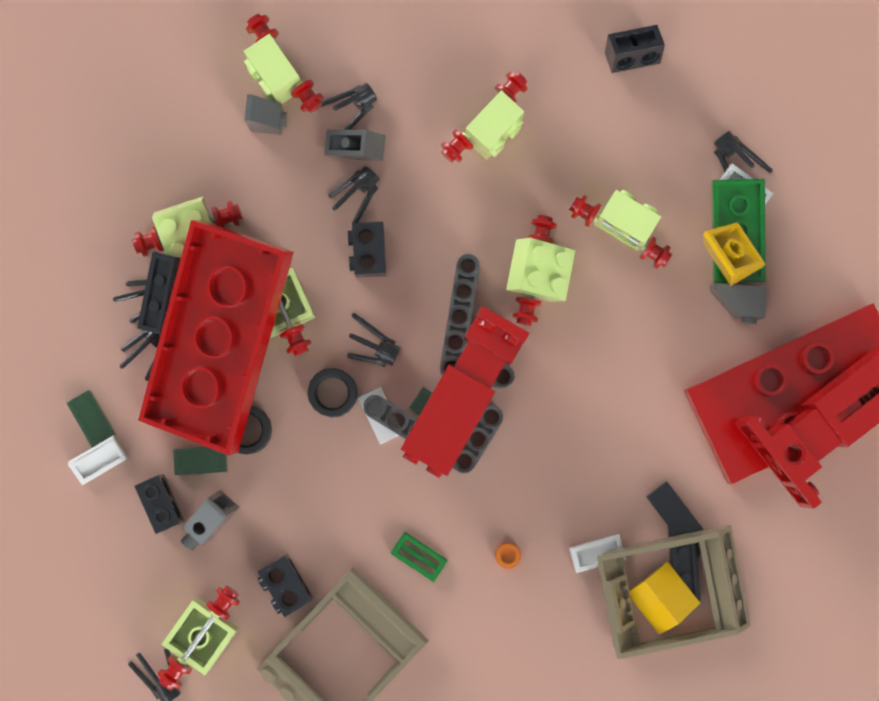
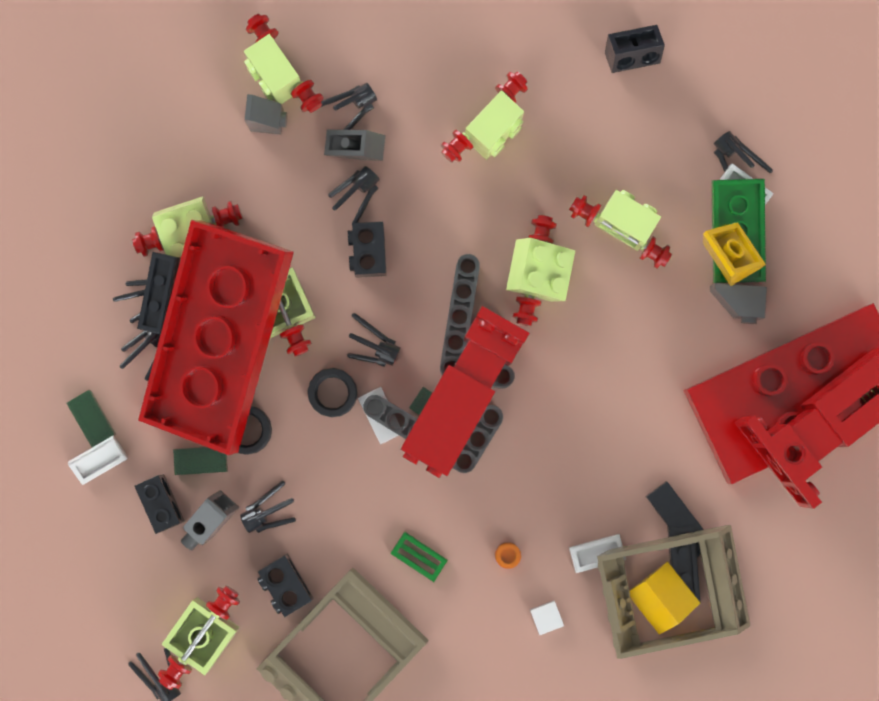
(255, 518): none -> black plant
(546, 617): none -> white tile

